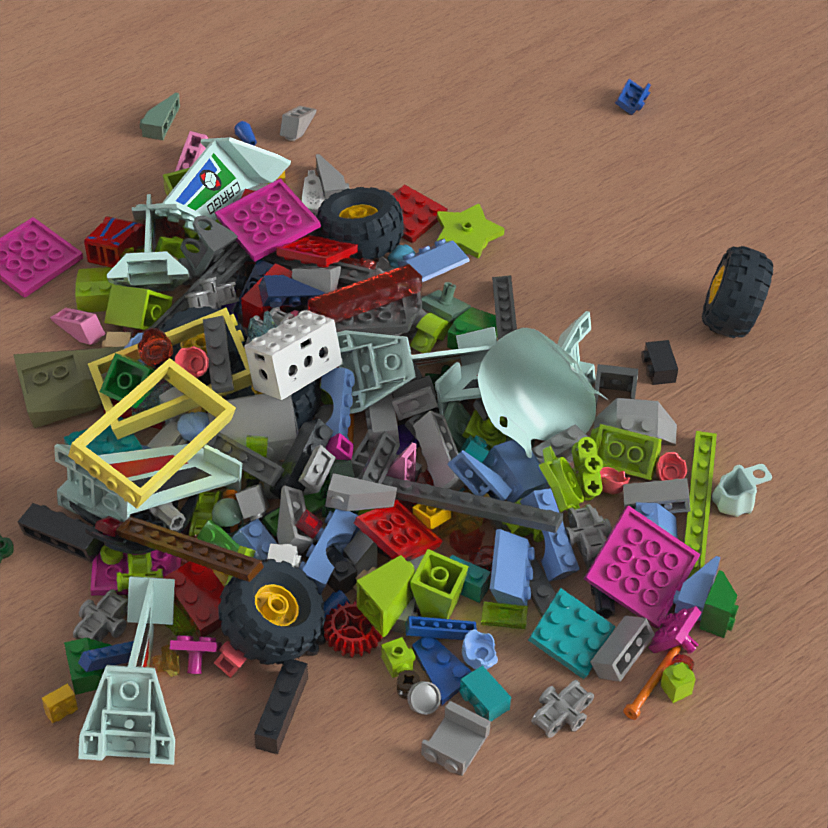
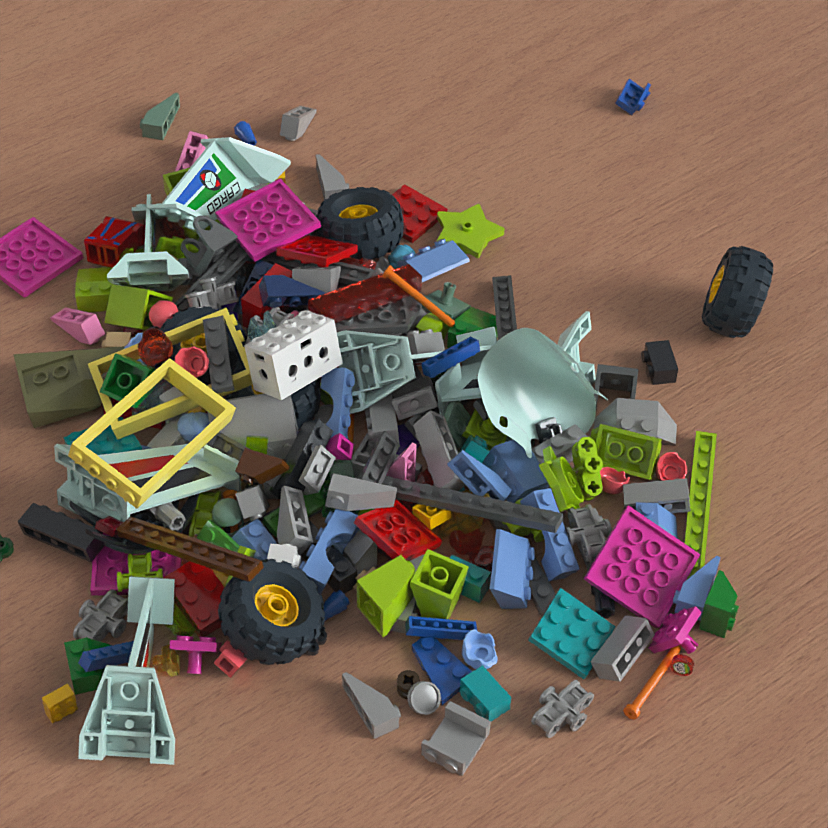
(110, 556): lime tile -> none
(161, 312): none -> coral hair
(259, 467): none -> reddish brown slope
(281, 706): black brick -> none
(309, 524): dark red tile -> none
(312, 194): white piece -> none
(351, 635): red gear -> none
(372, 706): none -> light grey slope
(397, 656): lime brick -> none
(418, 296): none -> orange bar
(425, 342): none -> light grey brick
(450, 357): none -> blue piece
(504, 615): clear neon green plate -> none
(547, 429): none -> black tile
(677, 682): lime brick -> none
(738, 490): light aqua piece -> none

